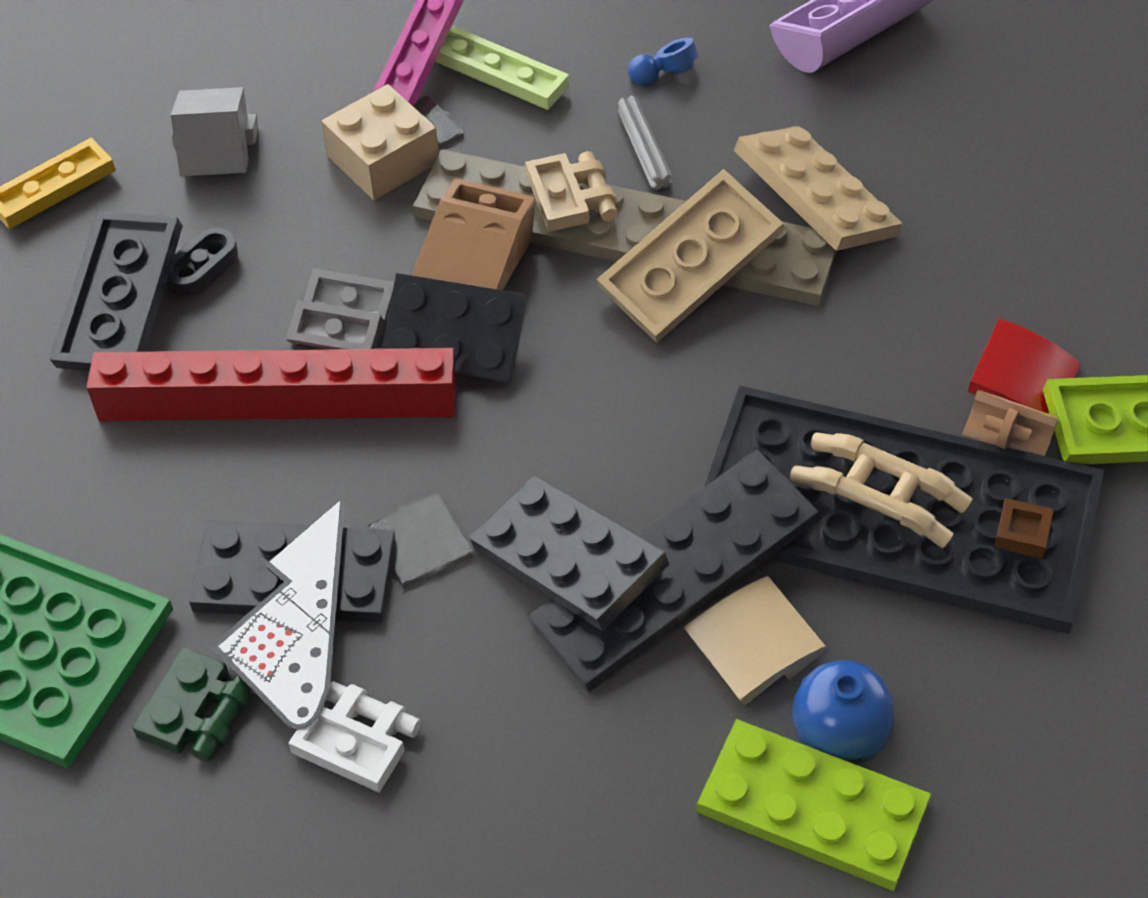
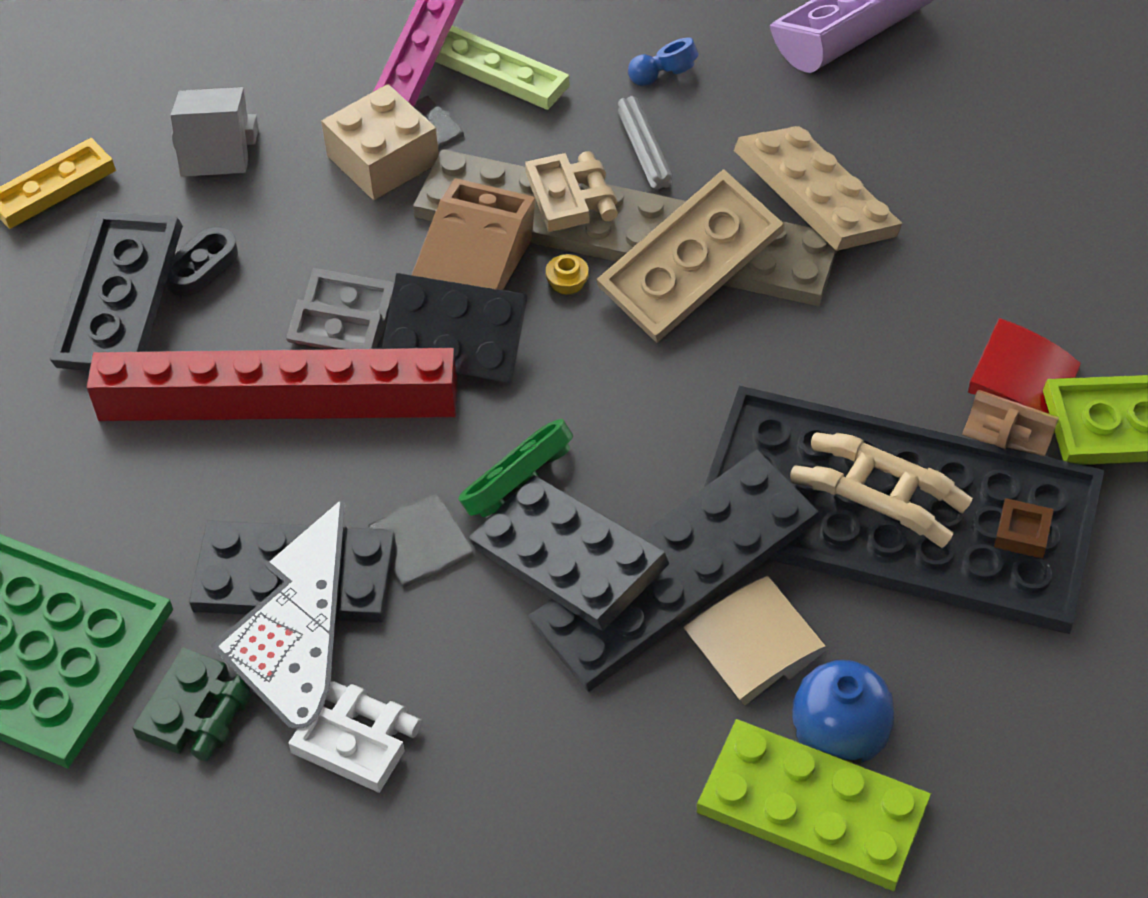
(516, 468): none -> green plate
(567, 273): none -> yellow plate

